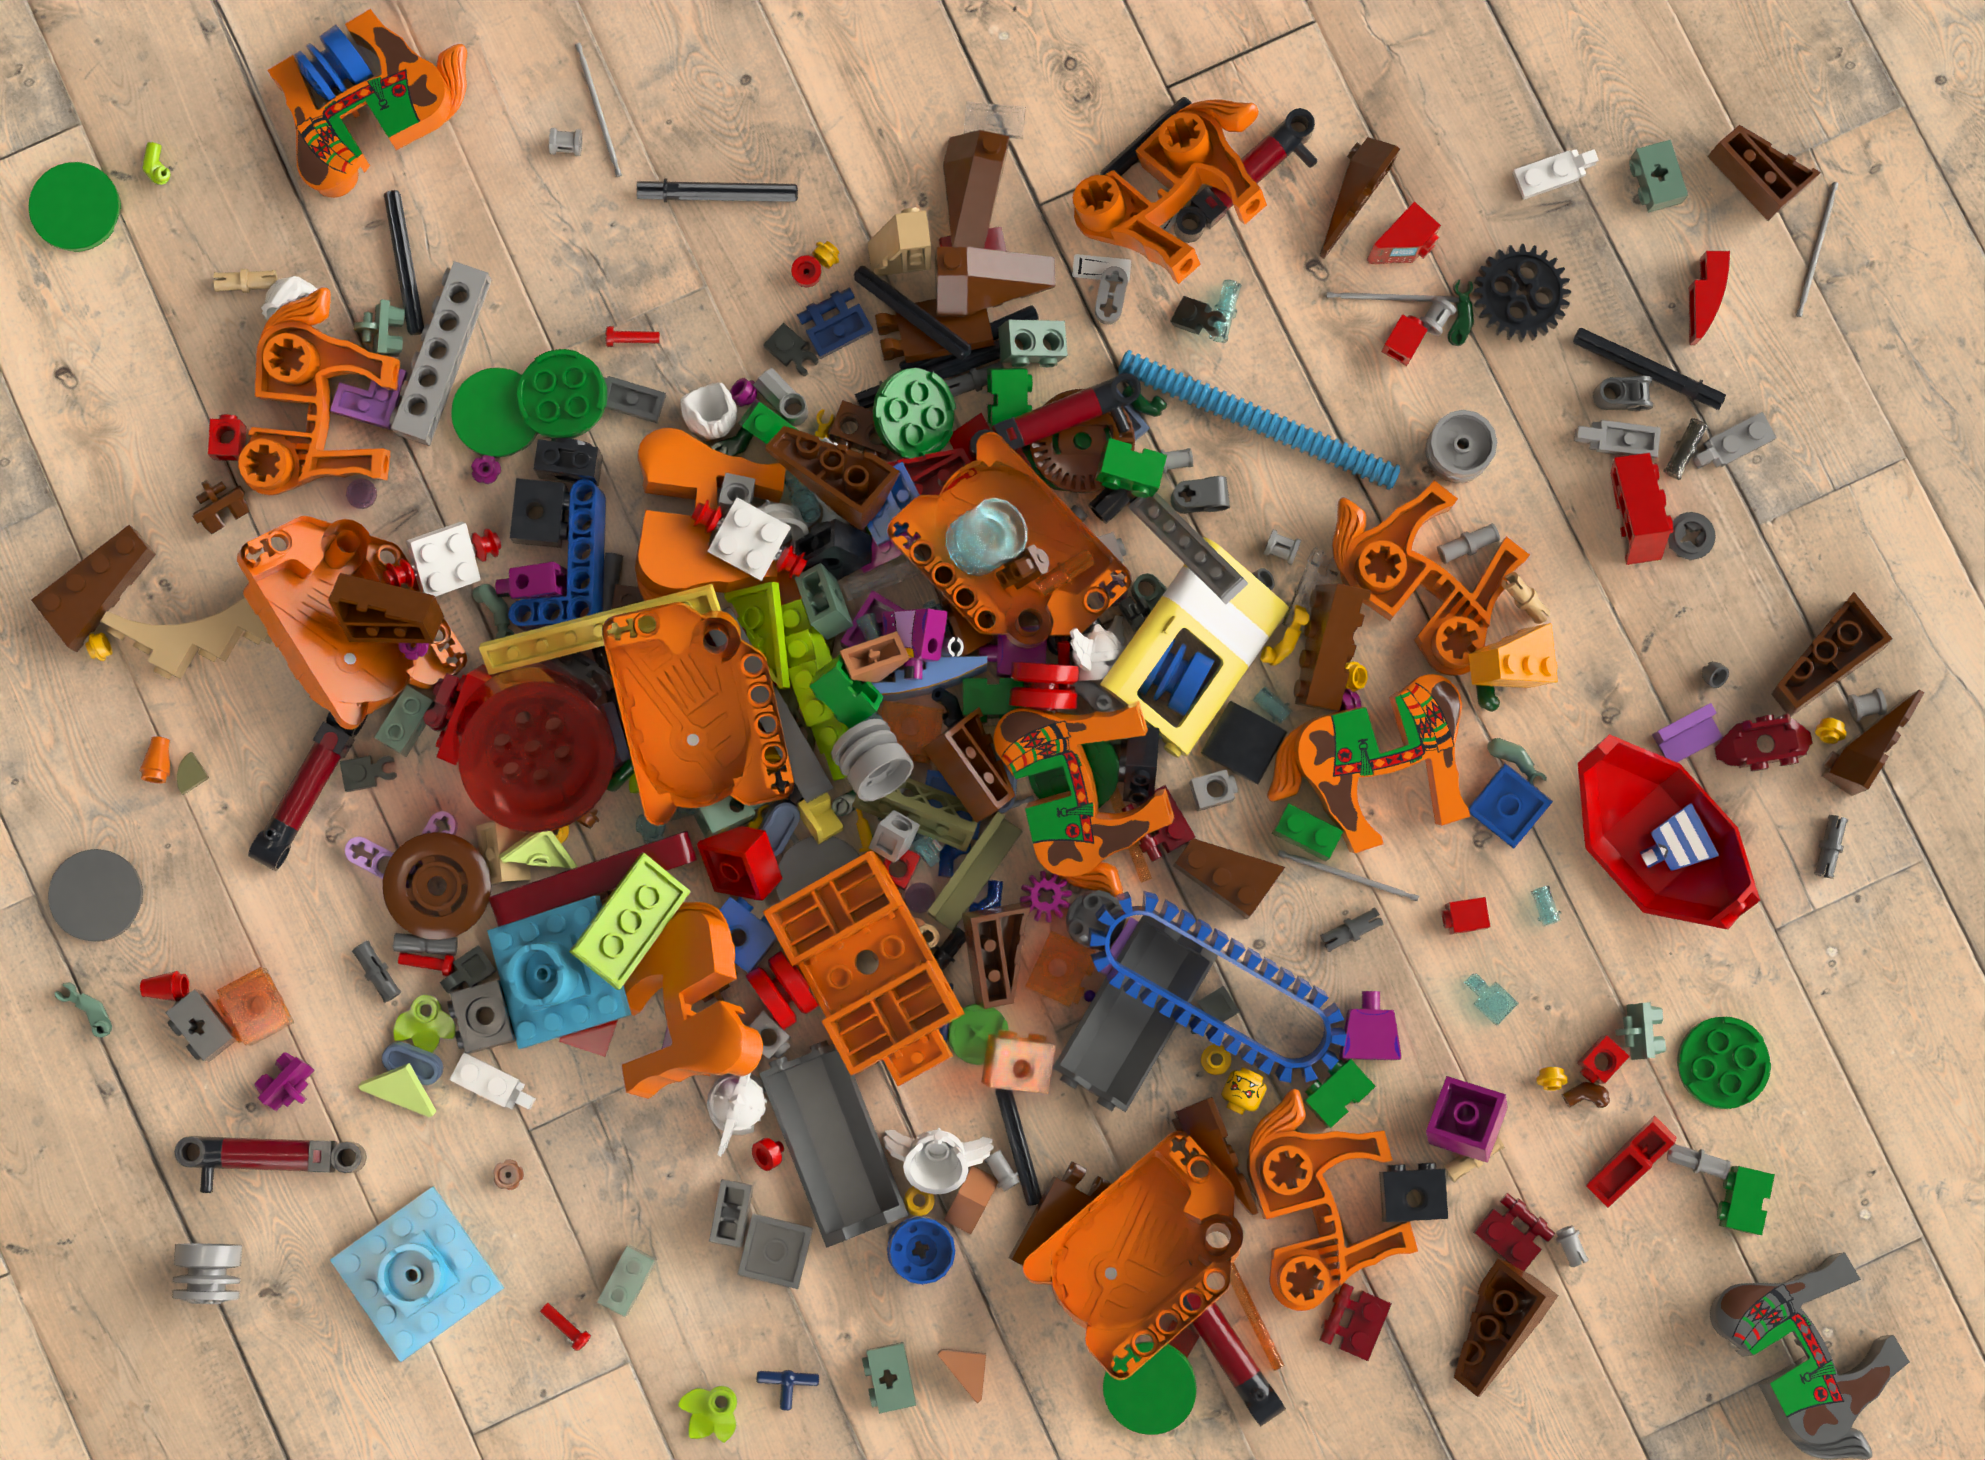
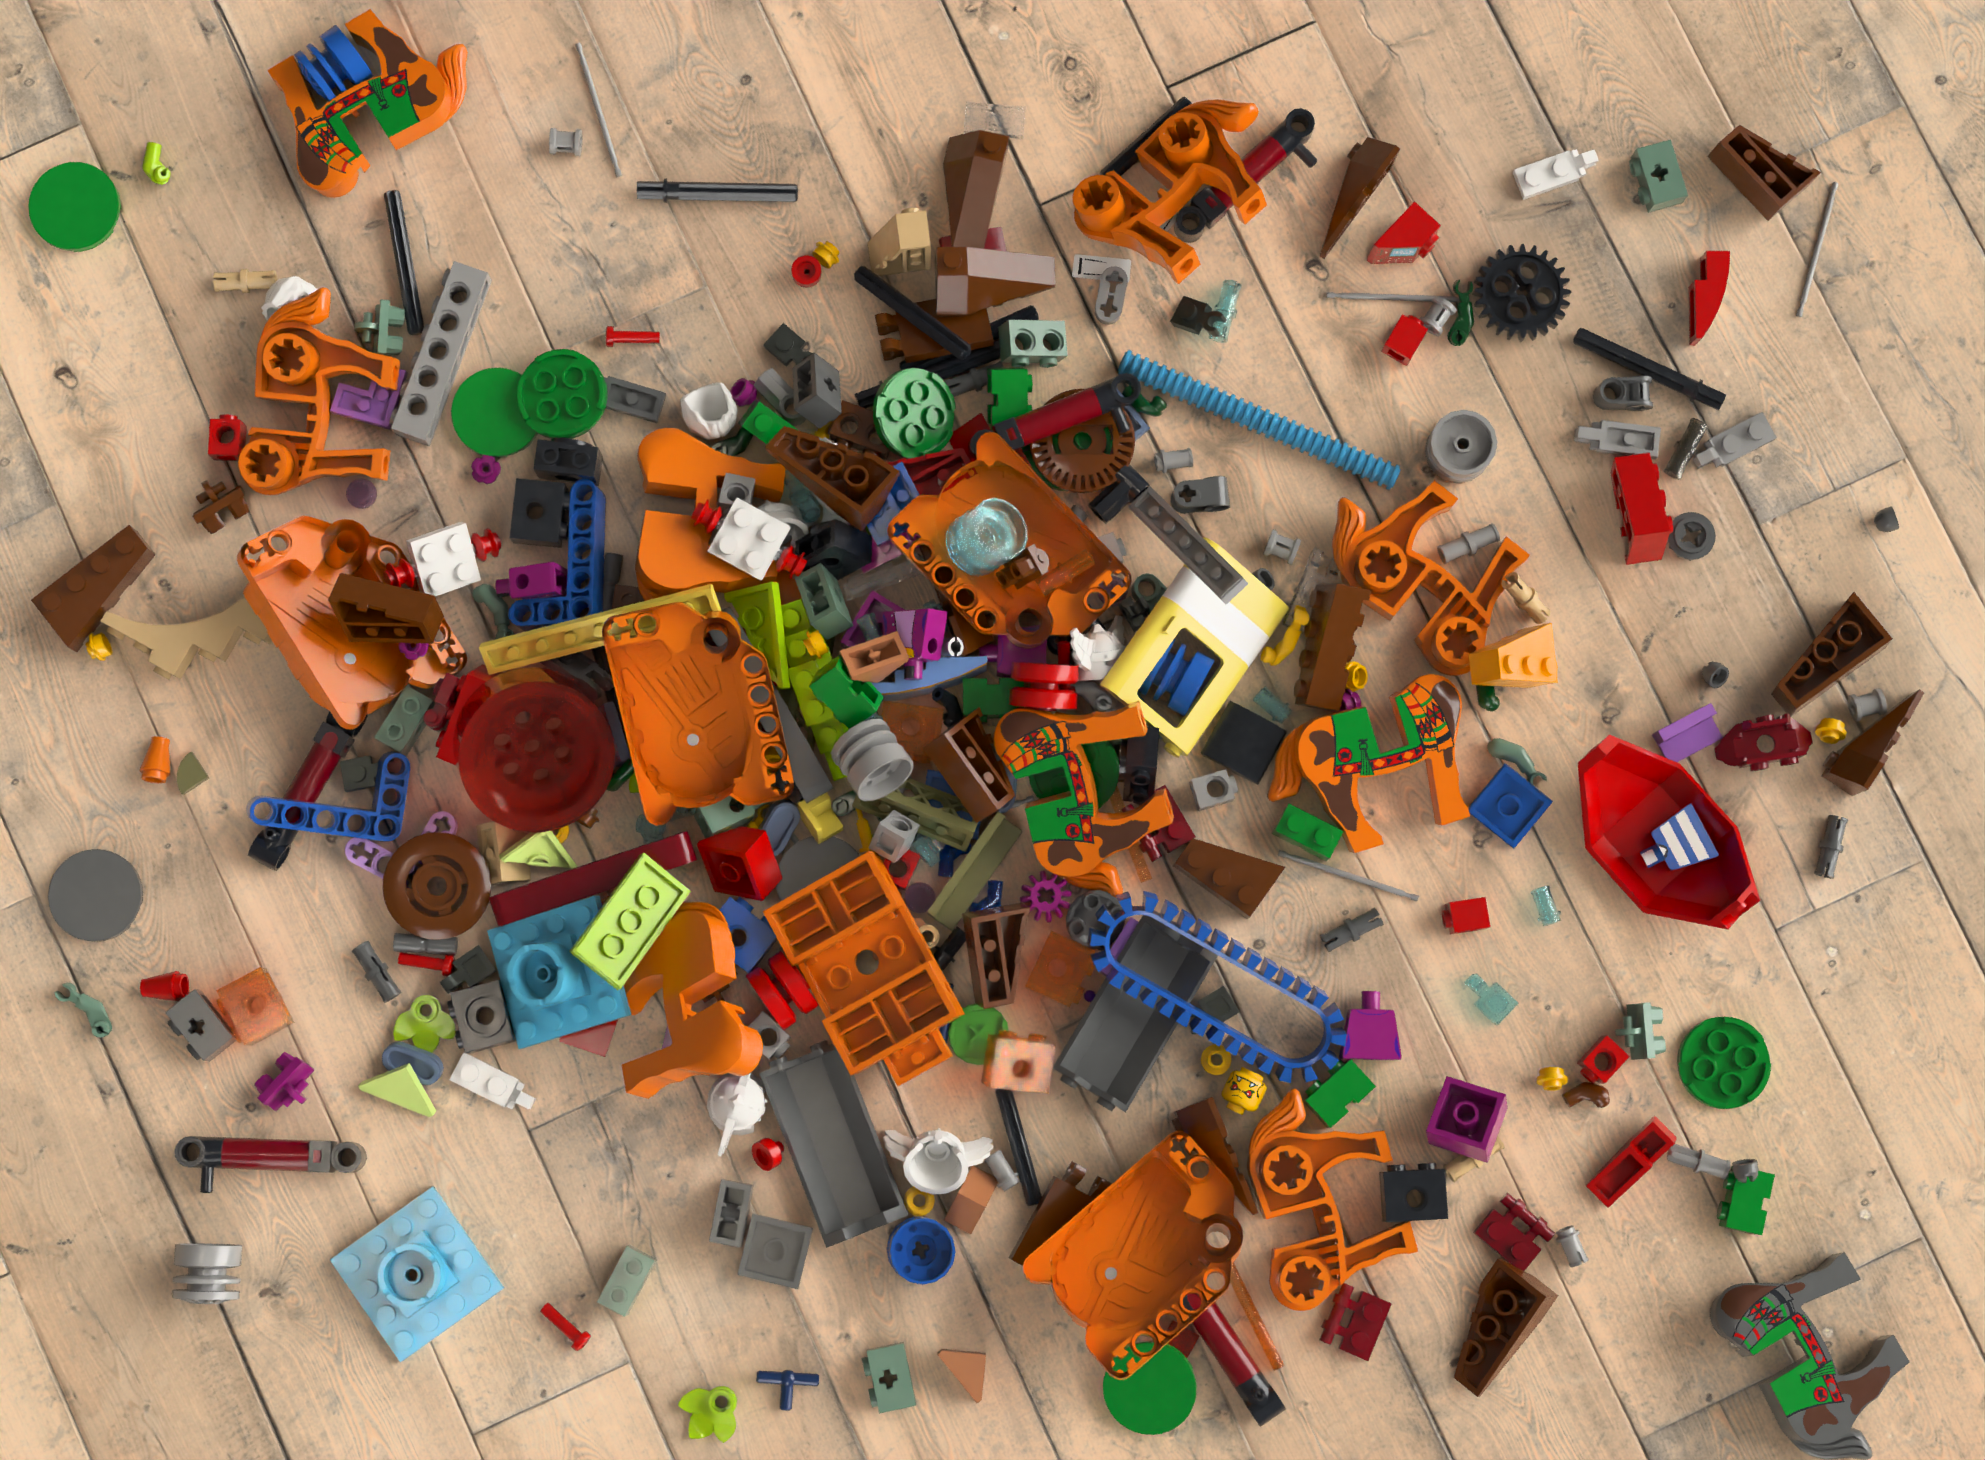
(341, 814): none -> blue beam
(516, 1174): plate -> none
(815, 644): none -> yellow plate
(816, 390): none -> dark grey brick
(840, 329): dark blue plate -> none
(1130, 469): green brick -> none
(1744, 1169): none -> dark grey hinge
(1886, 520): none -> dark grey hinge

